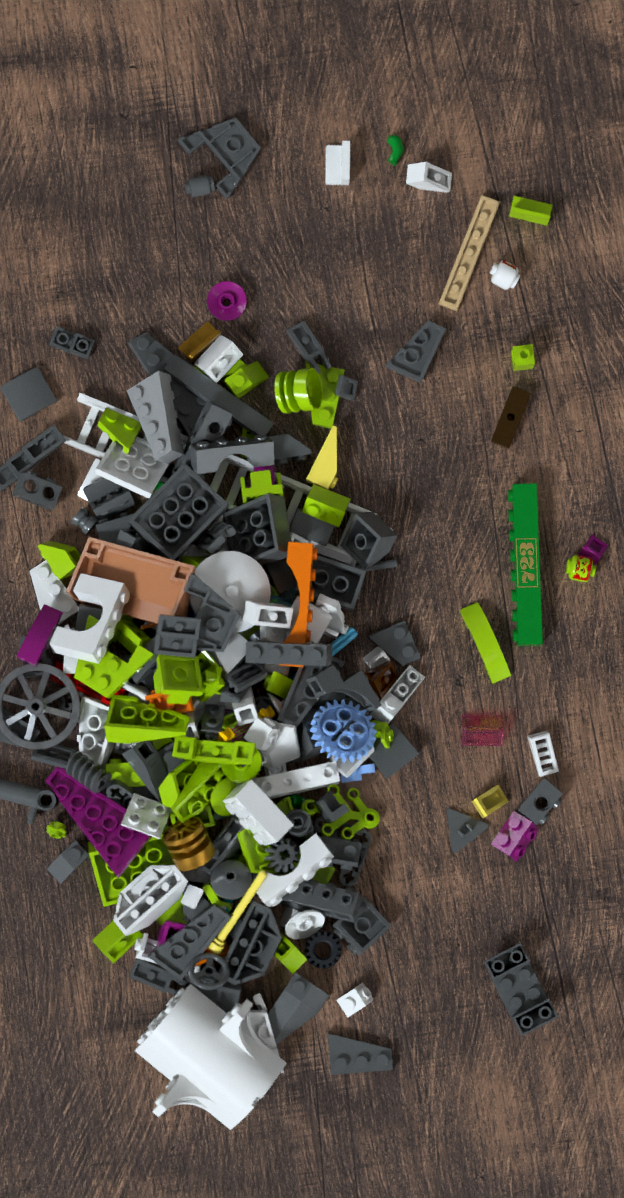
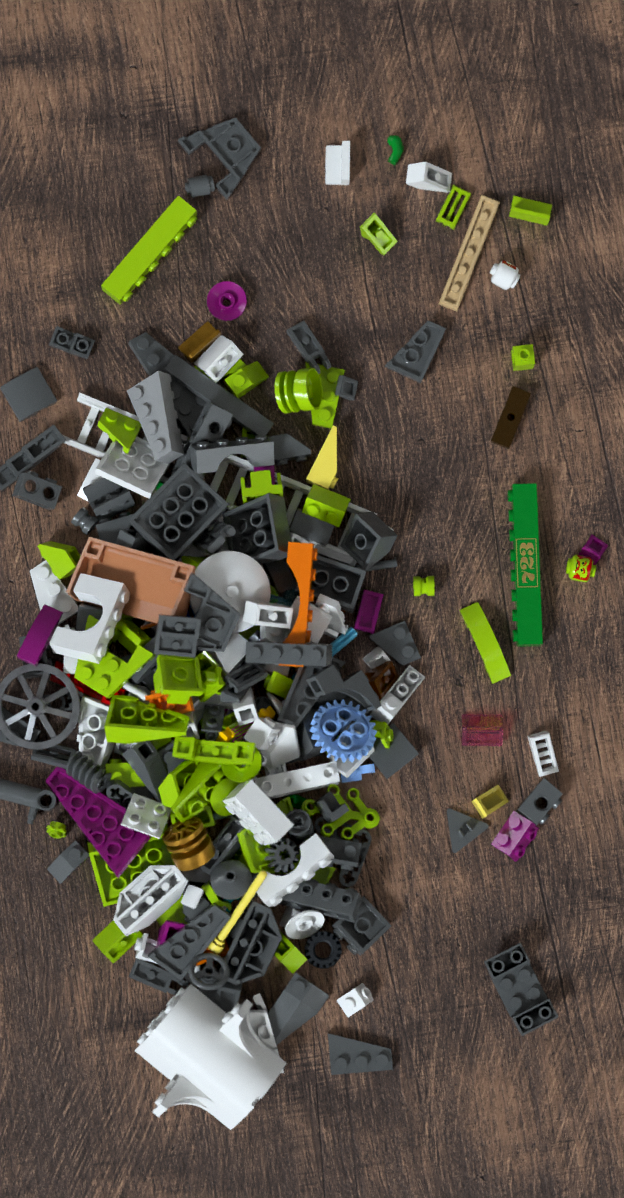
(149, 250): none -> lime brick
(368, 611): none -> magenta plate
(378, 234): none -> lime slope
(423, 586): none -> lime wheel
(446, 222): none -> lime tile

